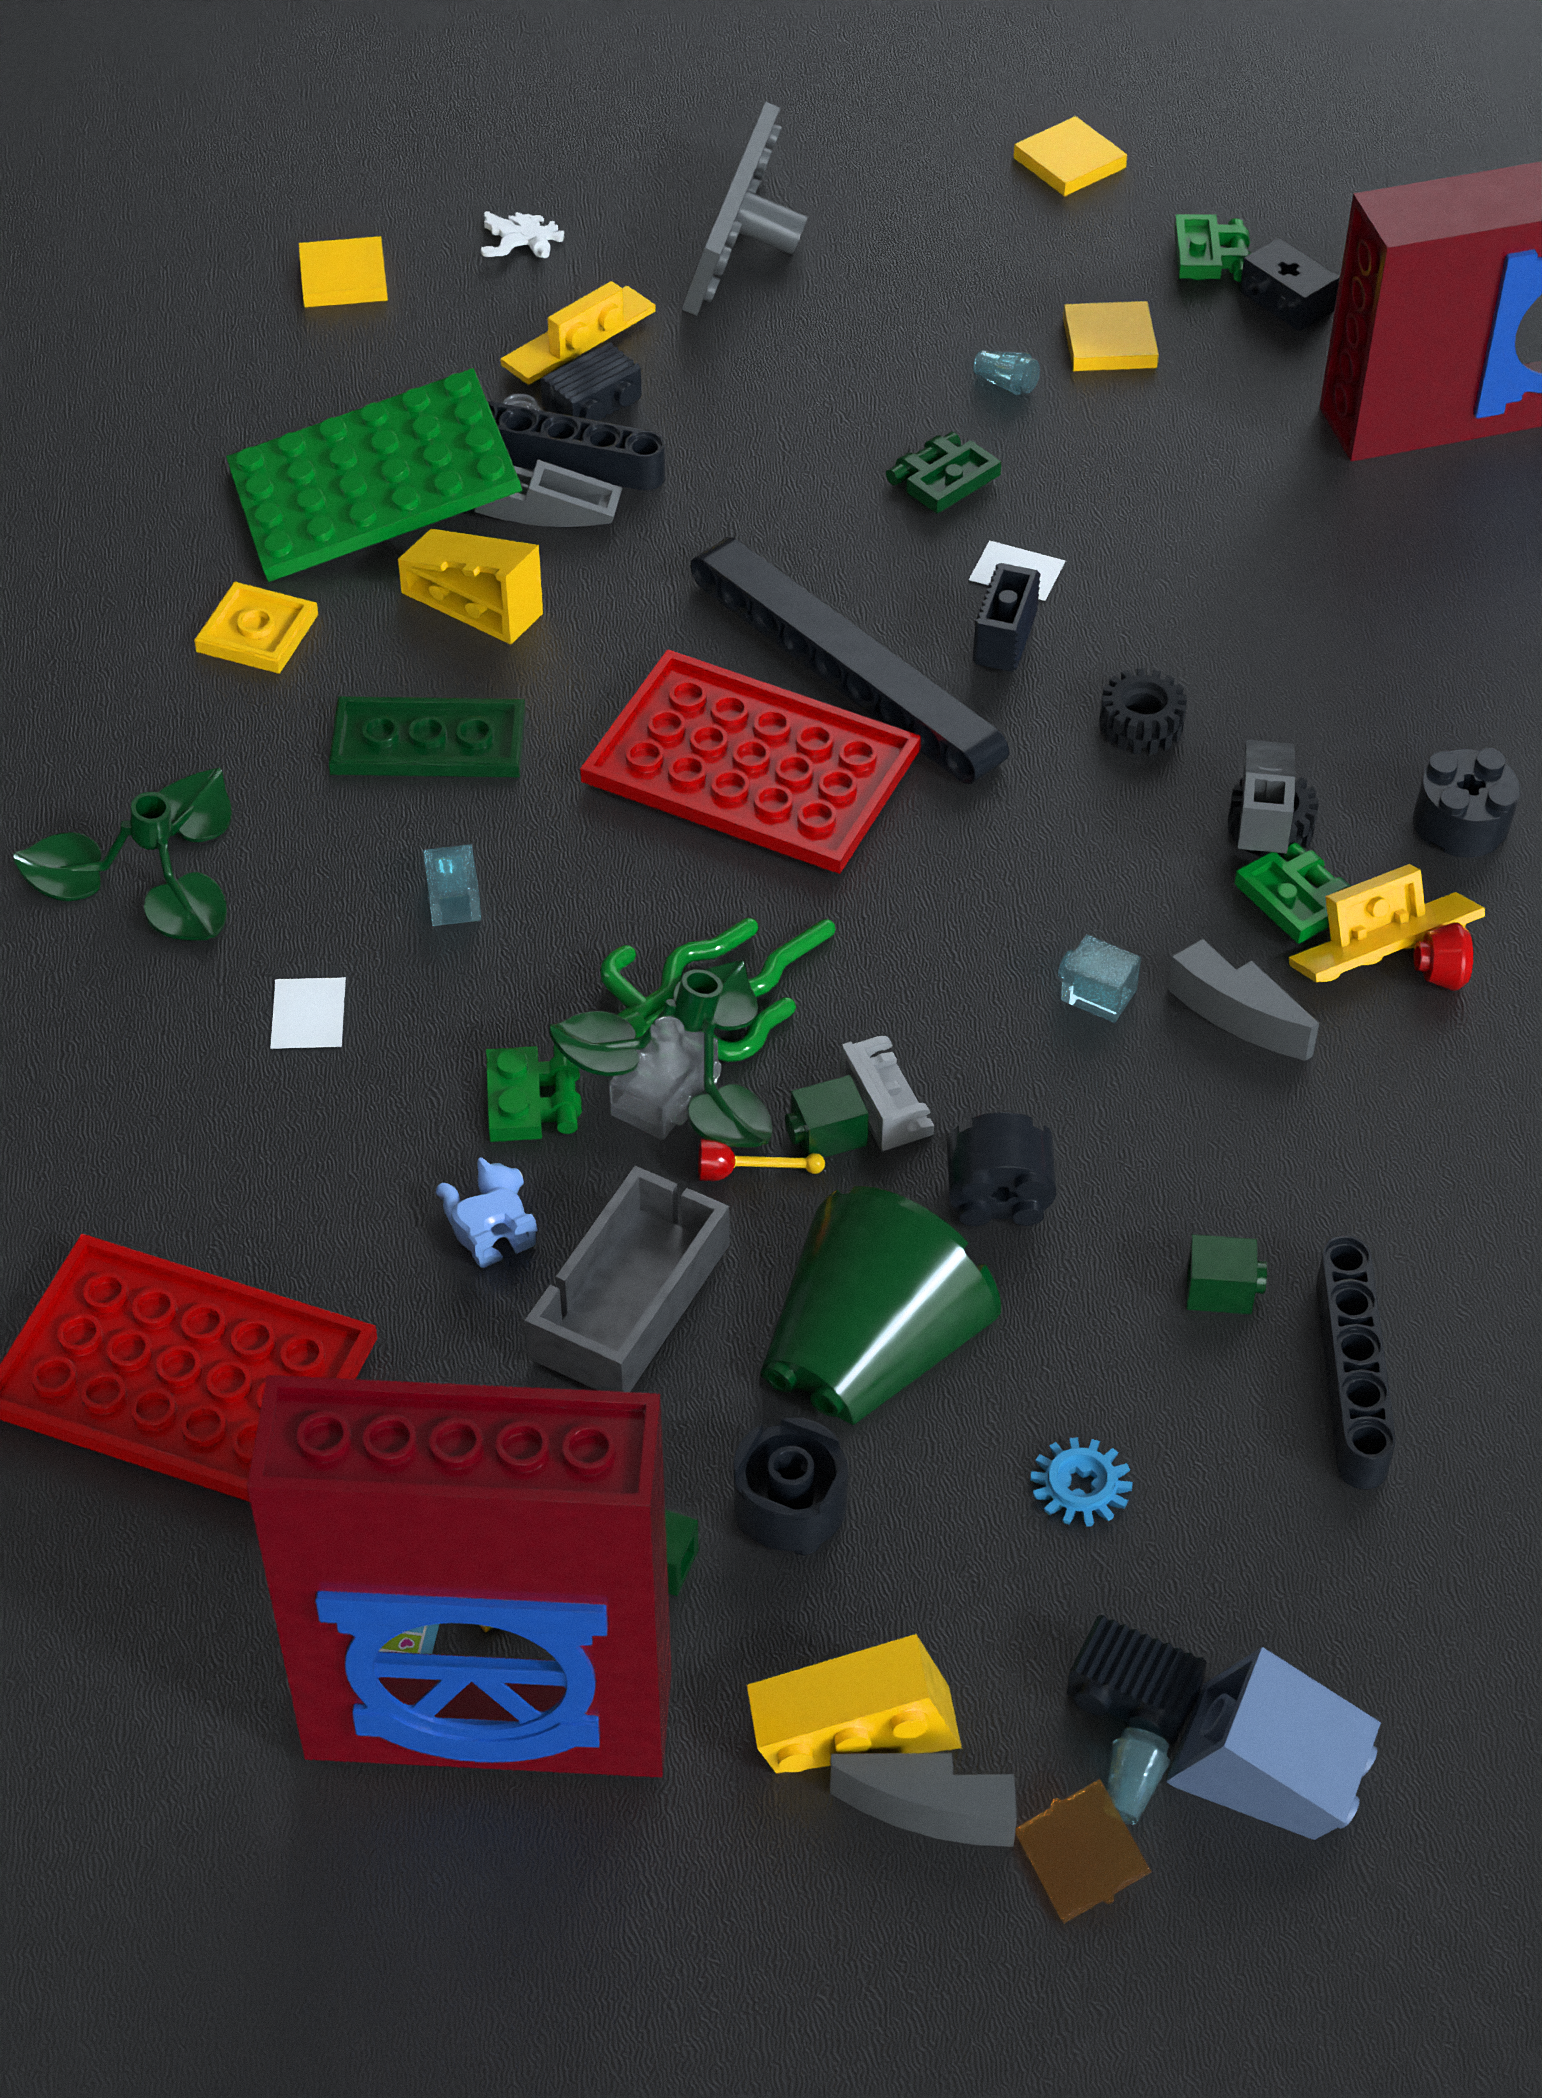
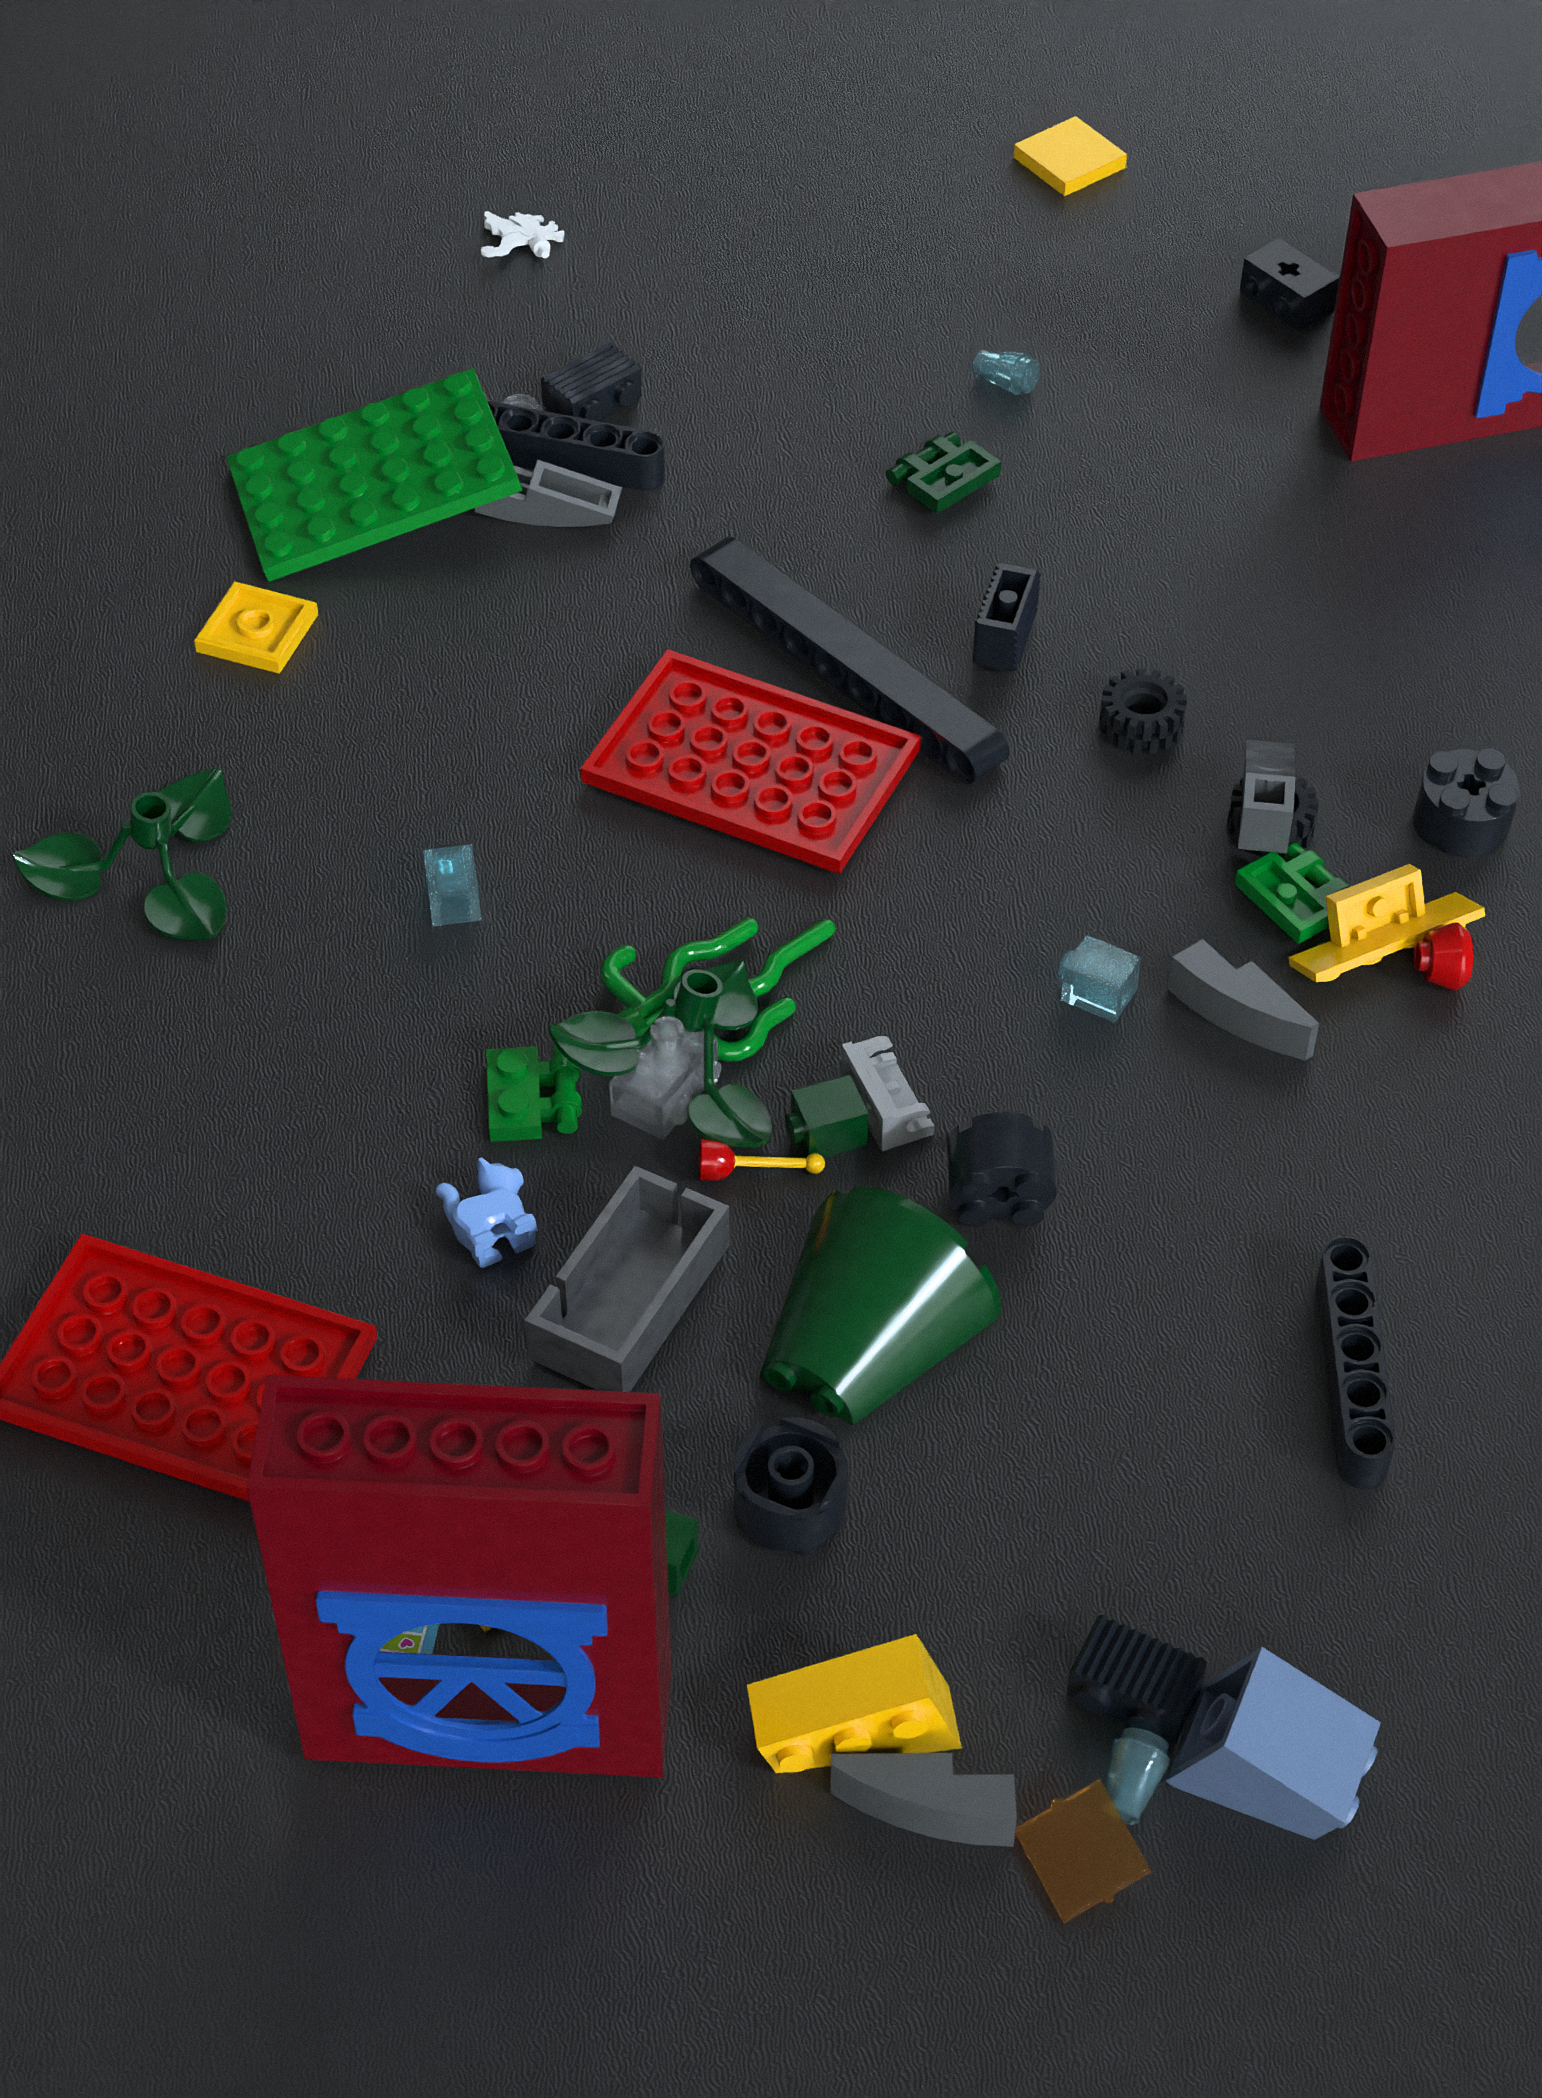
(308, 1013): white sticker -> none
(342, 271): yellow tile -> none
(427, 736): dark green tile -> none
(476, 580): yellow wedge -> none
(578, 330): yellow bracket -> none
(746, 214): dark grey plate -> none
(1000, 553): white sticker -> none
(1084, 1463): dark azure gear -> none
(1110, 336): yellow tile -> none
(1199, 249): green plate -> none
(1224, 1274): dark green brick -> none

